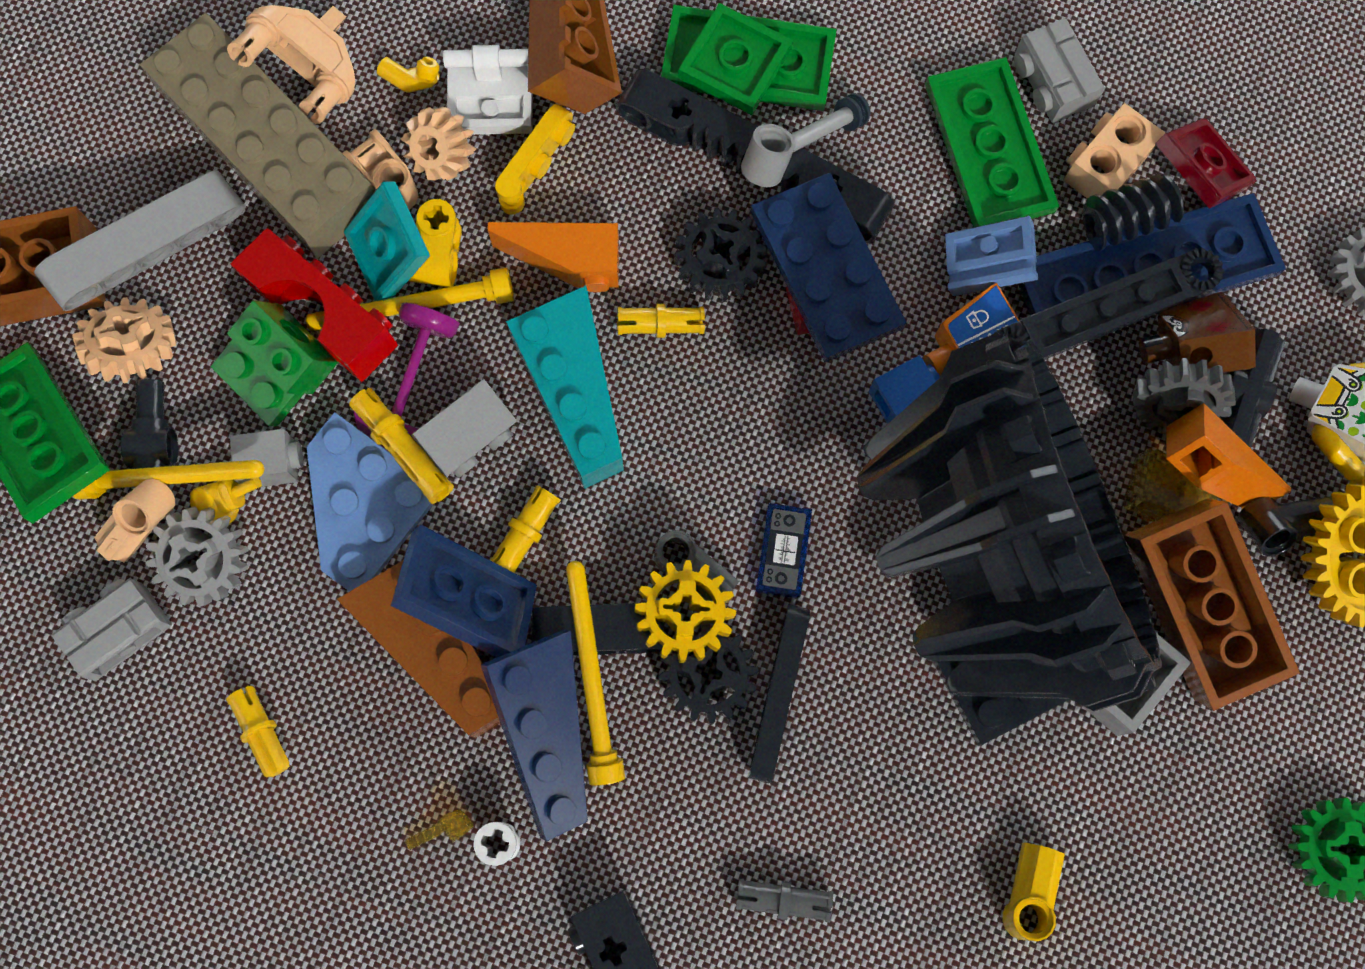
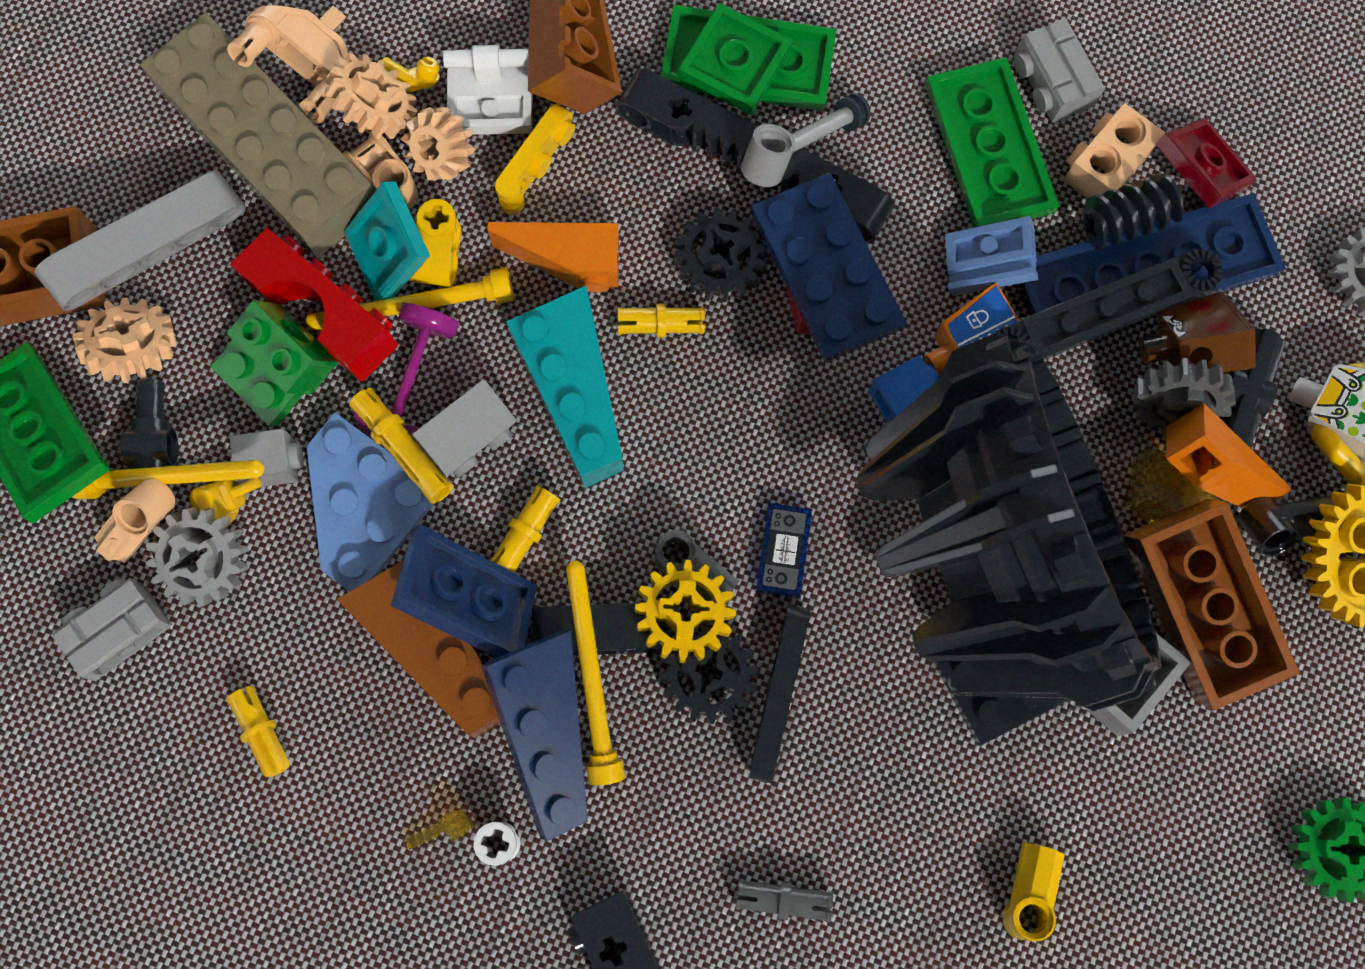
(370, 95): none -> light nougat gear

